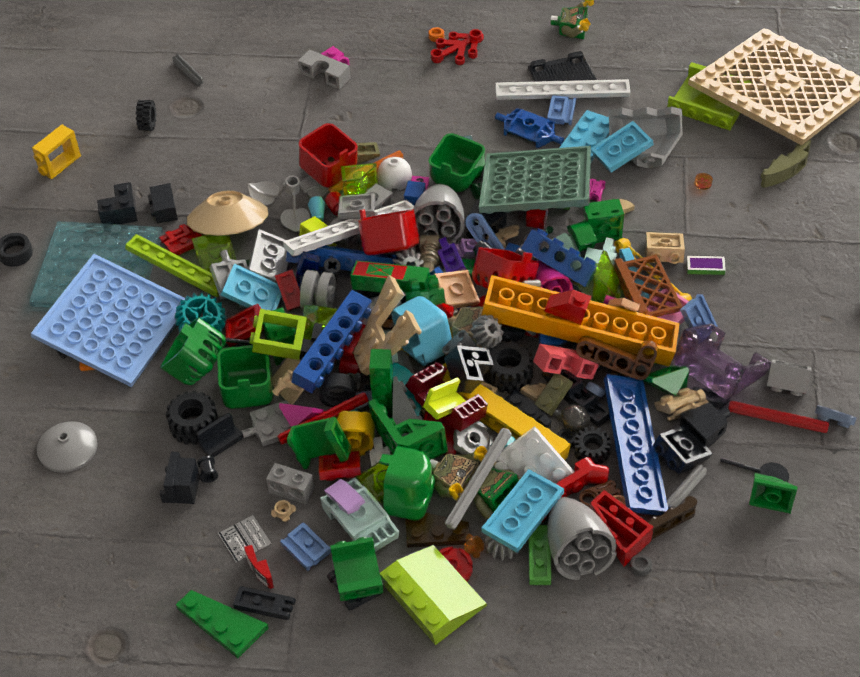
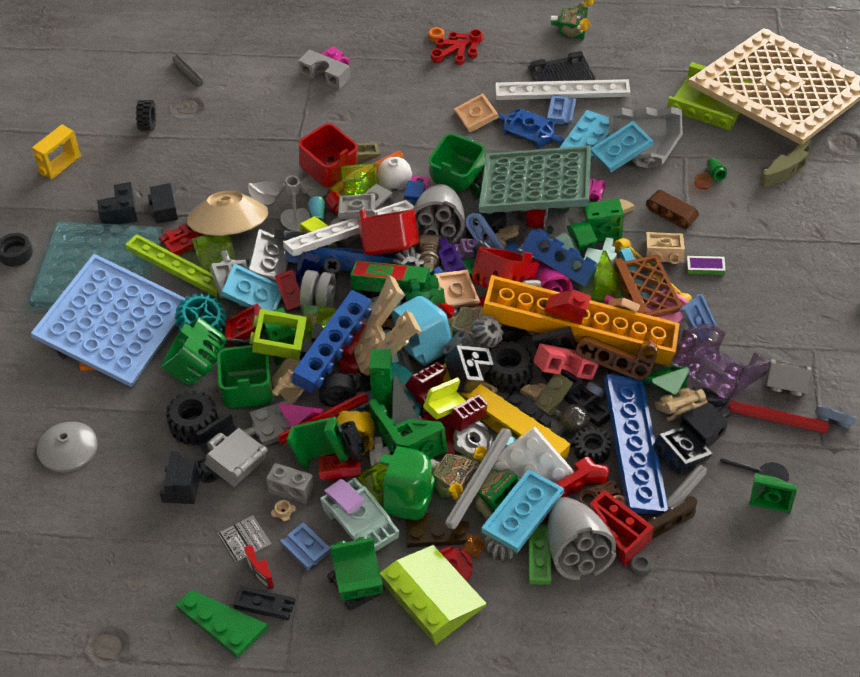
(234, 456): none -> light grey piece
(286, 234): none -> black beam
(352, 440): none -> black hinge
(476, 113): none -> light nougat tile
(559, 338): none -> black tile
(672, 209): none -> reddish brown beam
(716, 169): none -> green cone

